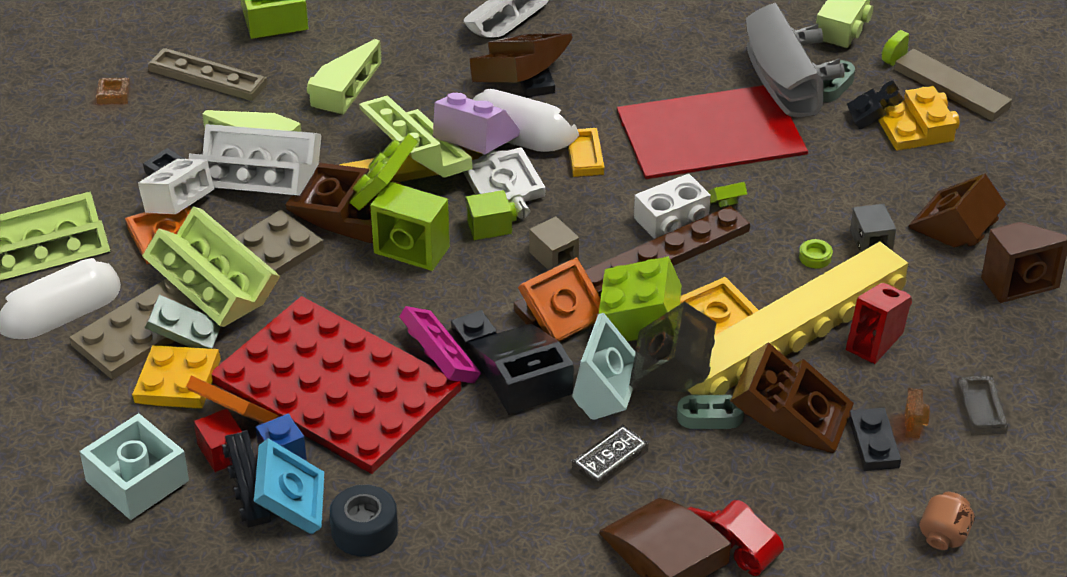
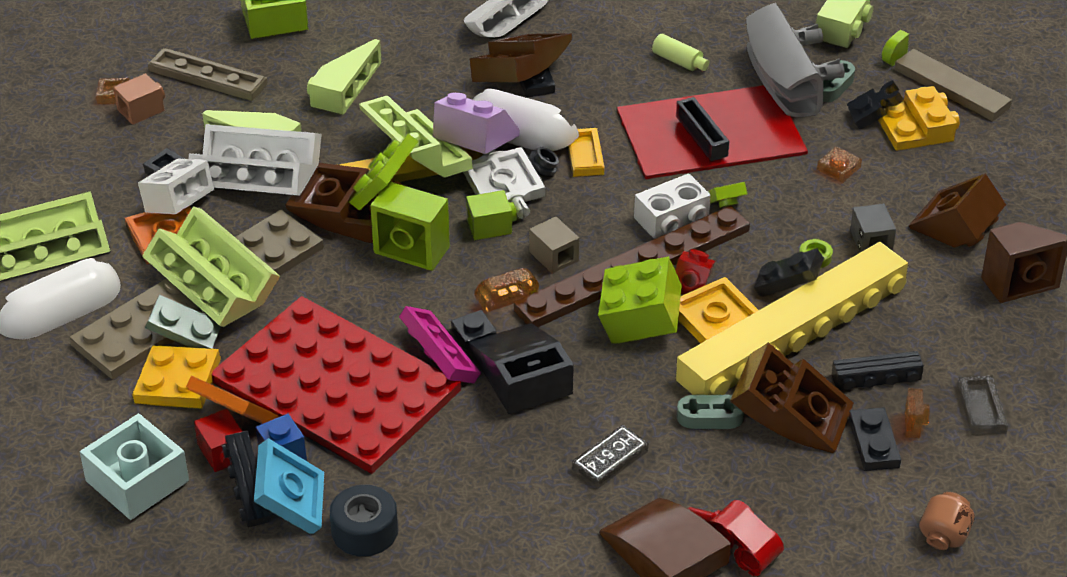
(139, 98): none -> nougat brick
(505, 289): none -> clear orange beam
(544, 161): none -> black plate
(562, 300): orange tile -> none
(604, 371): light aqua slope -> none
(674, 351): clear smoke slope -> none
(679, 53): none -> yellowish green cylinder
(693, 270): none -> red bracket
(702, 129): none -> black piece
(789, 272): none -> black plate
(839, 164): none -> clear orange plate
(877, 370): none -> black piece
(882, 310): red torso -> none

